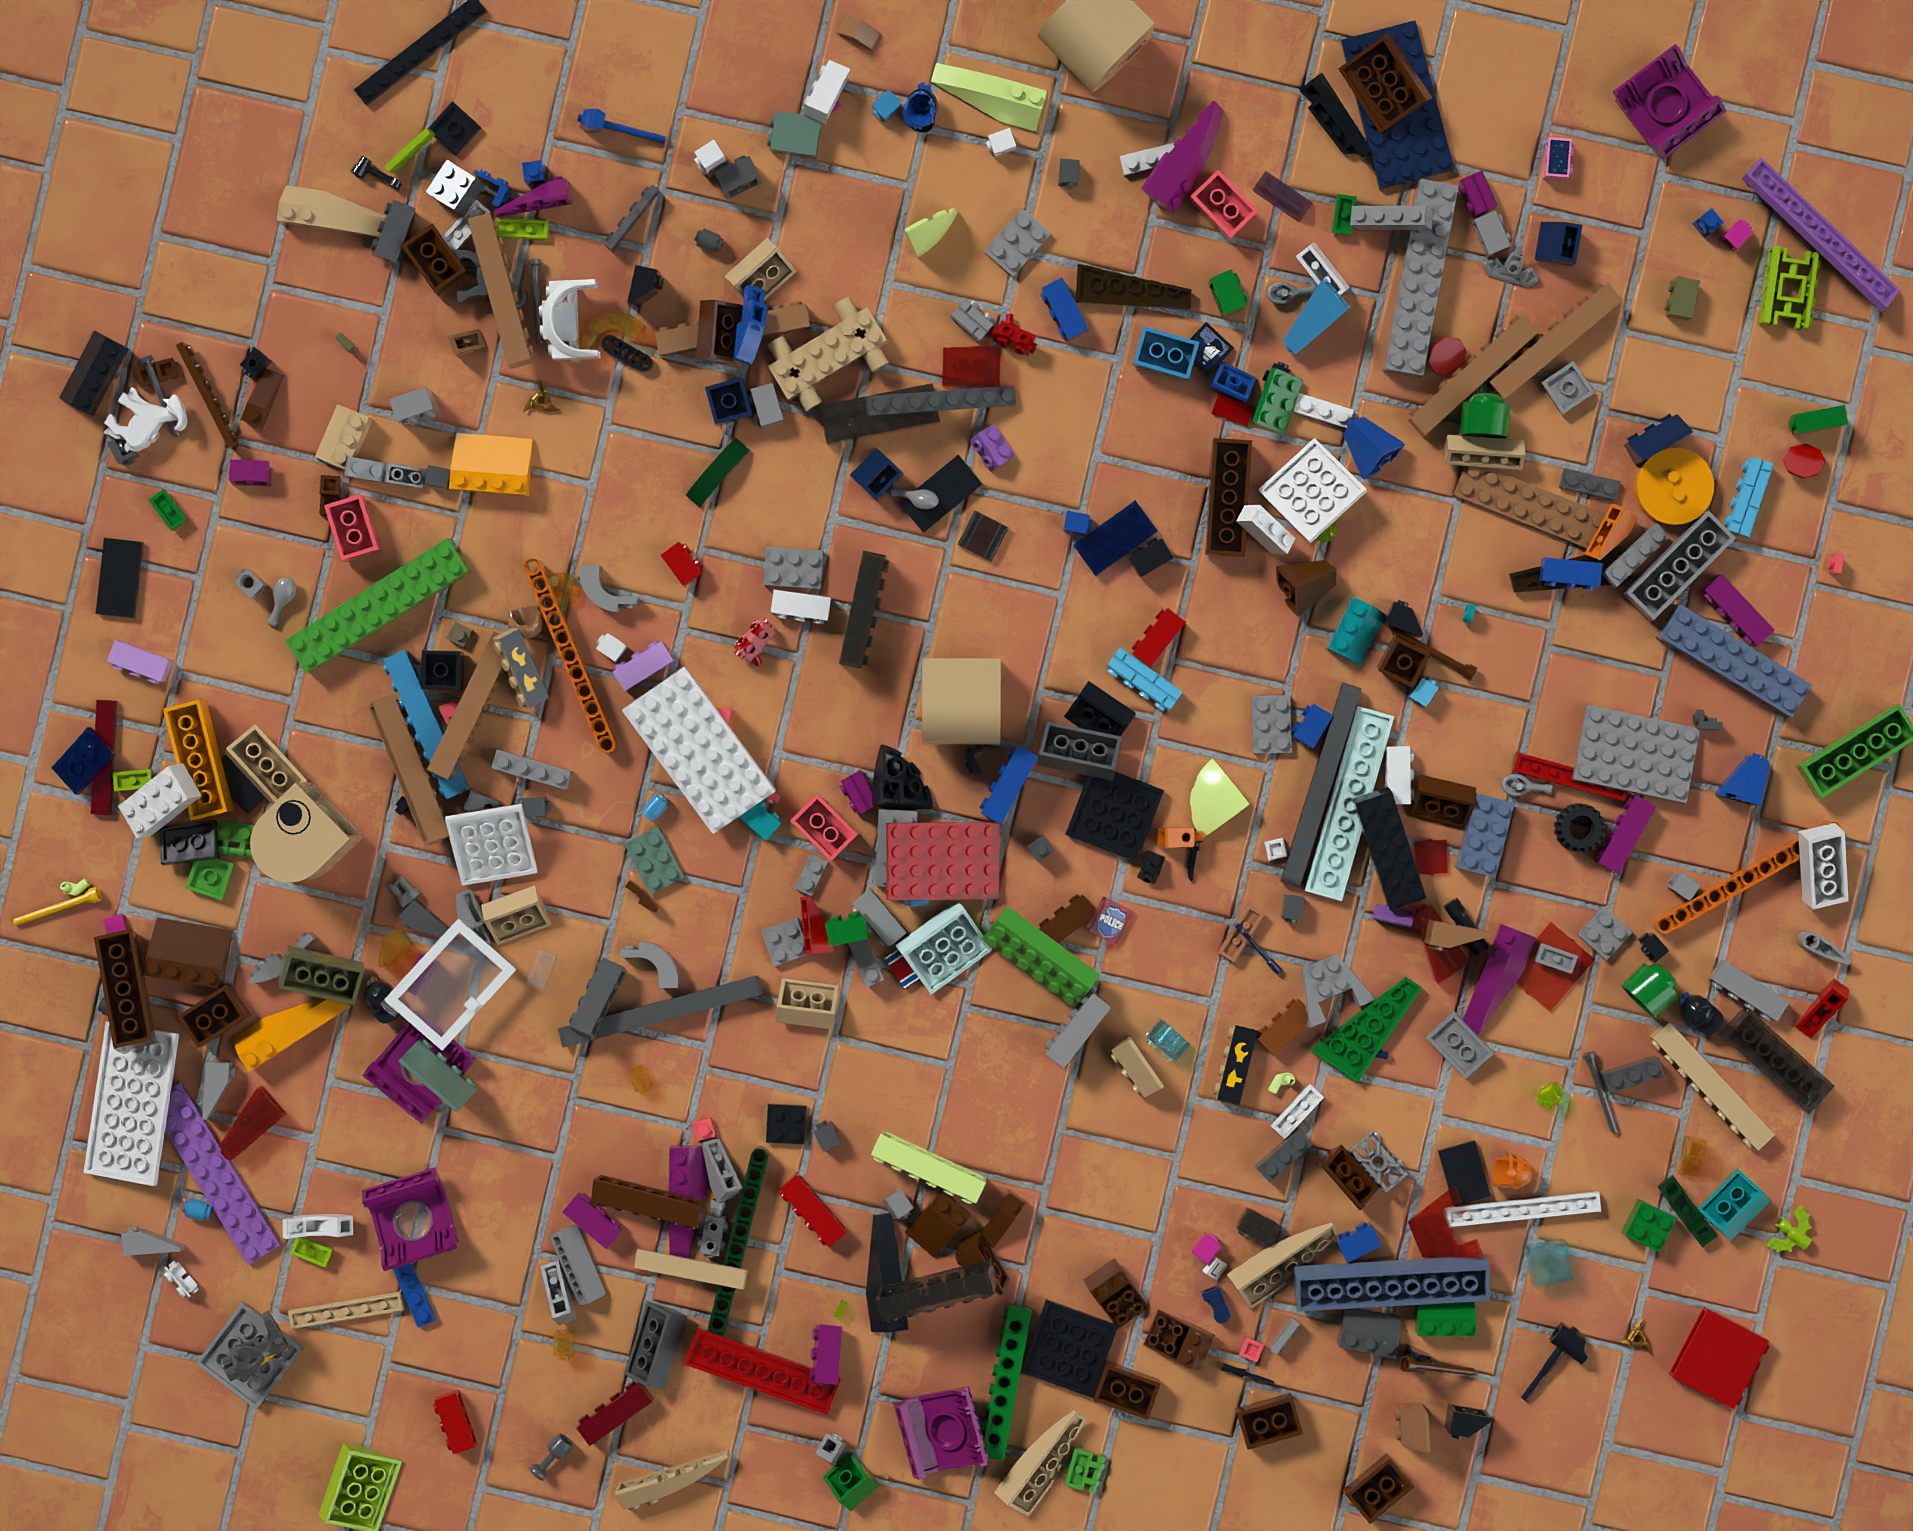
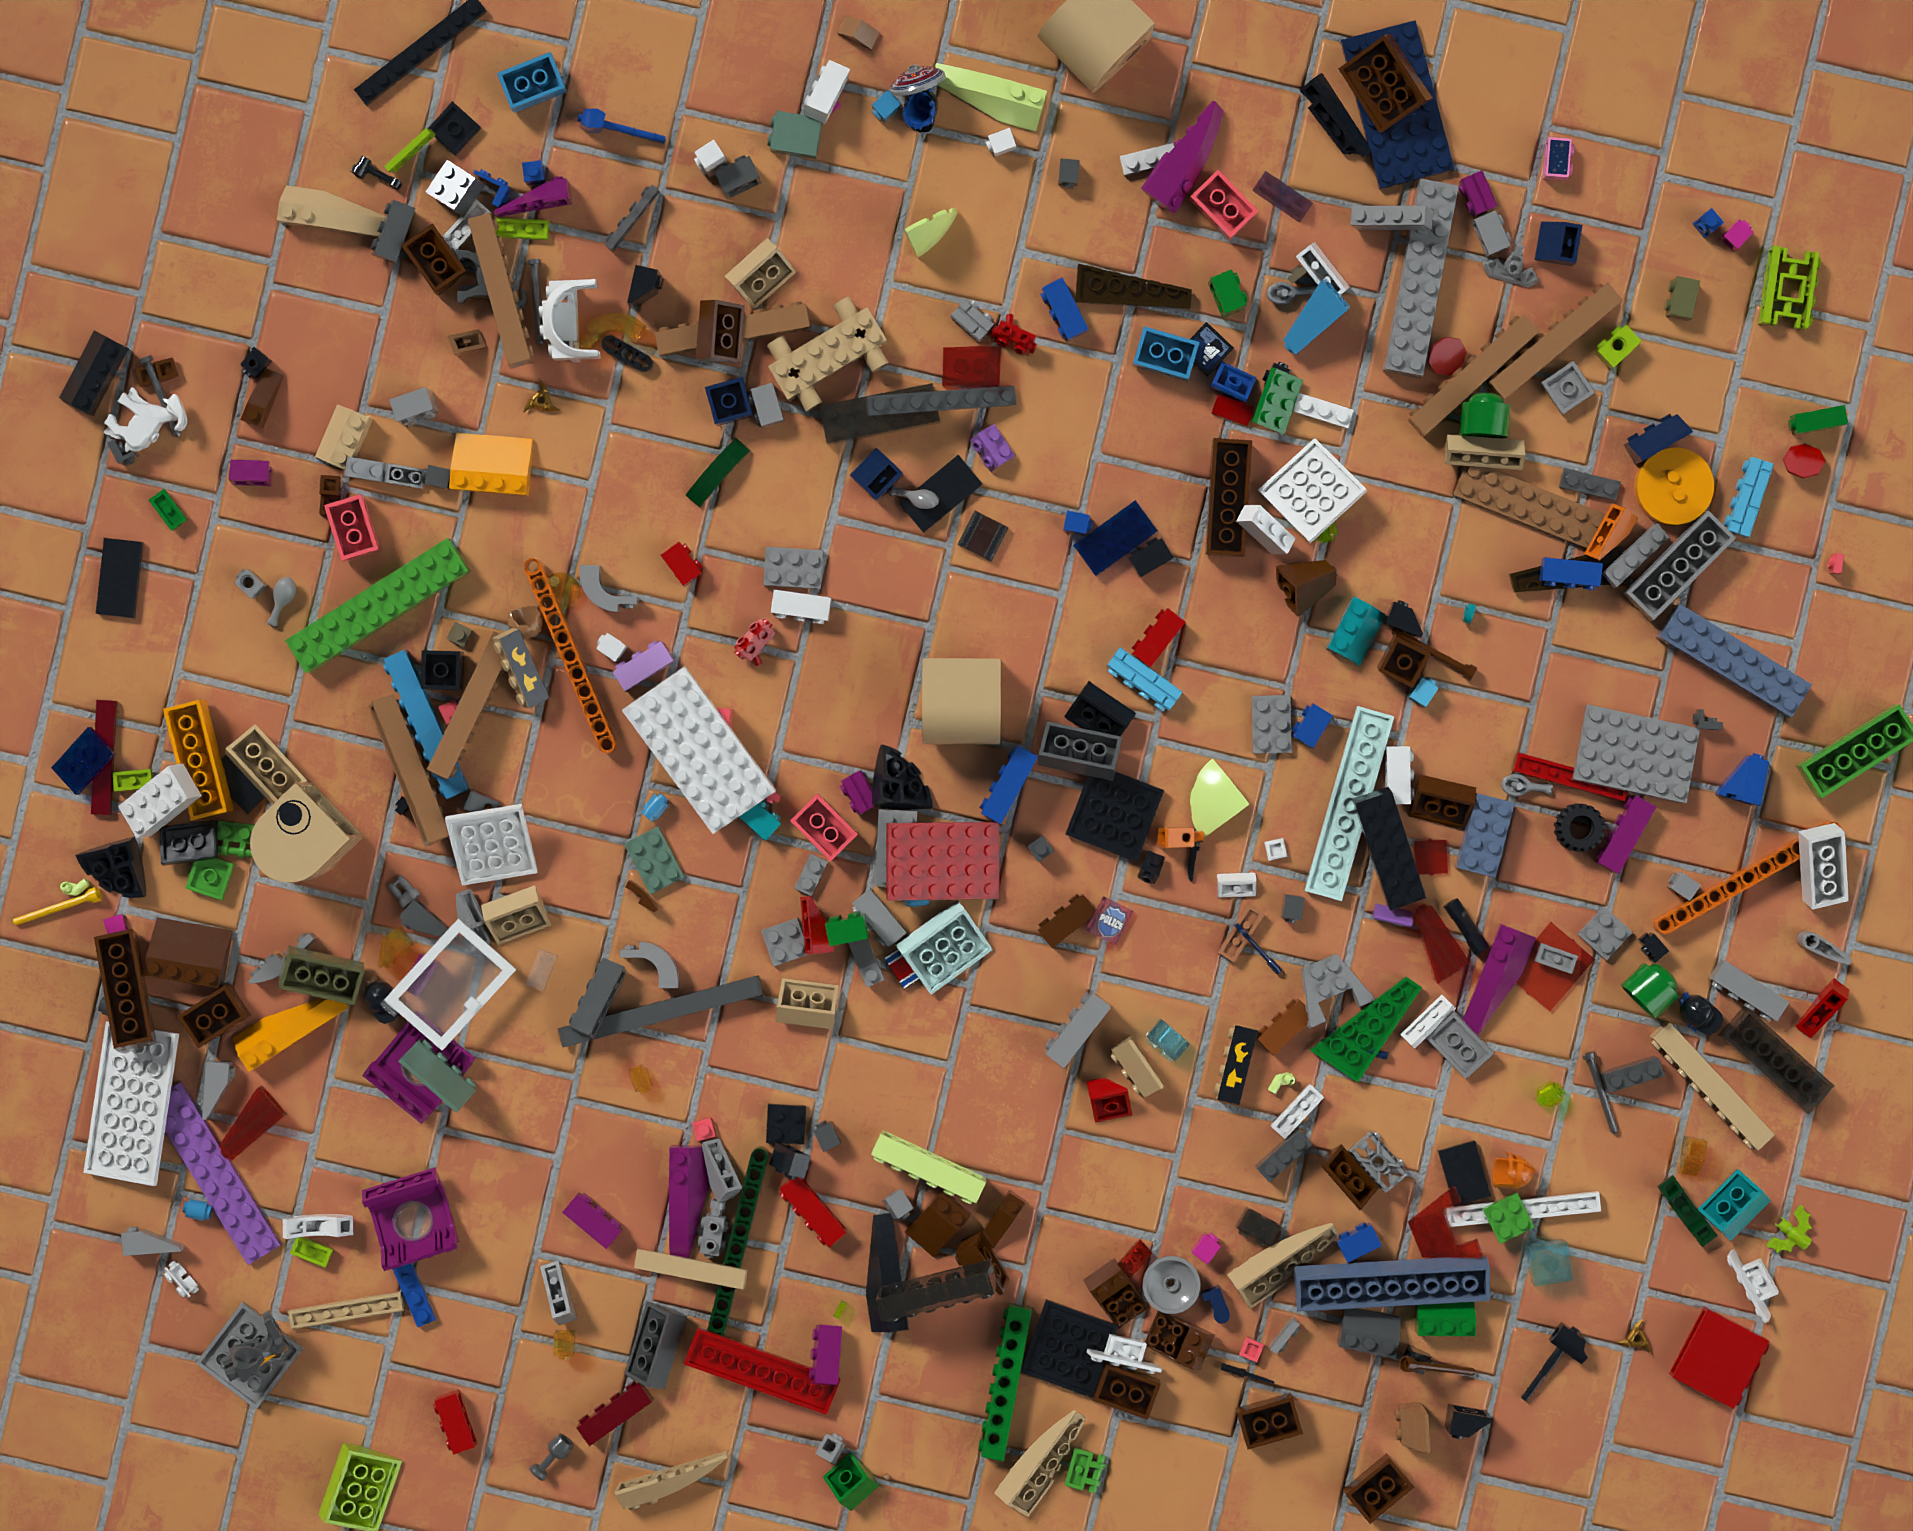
(116, 867): none -> black brick
(139, 662): lavender brick -> none
(205, 387): reddish brown plate -> none
(344, 341): olive tile -> none
(532, 82): none -> dark azure brick
(532, 769): light grey brick -> none
(535, 806): dark grey brick -> none
(577, 1264): light grey brick -> none
(648, 1201): reddish brown brick -> none
(709, 241): dark grey brick -> none
(752, 326): blue slope -> none
(789, 1161): none -> black brick
(863, 609): clear smoke brick -> none
(916, 80): none -> dish
(941, 1431): magenta panel -> none
(972, 765): black bracket -> none
(1017, 242): light grey plate -> none
(1040, 957): bright green brick -> none
(1108, 1100): none -> red slope
(1124, 1351): none -> white bracket
(1134, 1258): none -> clear red plate
(1178, 1296): none -> light grey dish
(1215, 1268): white tile -> none
(1236, 885): none -> white slope
(1297, 273): none -> dark tan plate
(1320, 785): dark grey beam -> none
(1342, 214): green plate -> none
(1371, 446): blue slope -> none
(1428, 1021): none -> white plate
(1449, 935): medium nougat slope -> none
(1508, 1218): none -> bright green plate
(1628, 342): none -> lime brick
(1648, 1225): green brick -> none
(1668, 102): magenta panel -> none
(1737, 610): magenta brick -> none
(1756, 1283): none -> white bracket
(1821, 234): medium lavender plate -> none

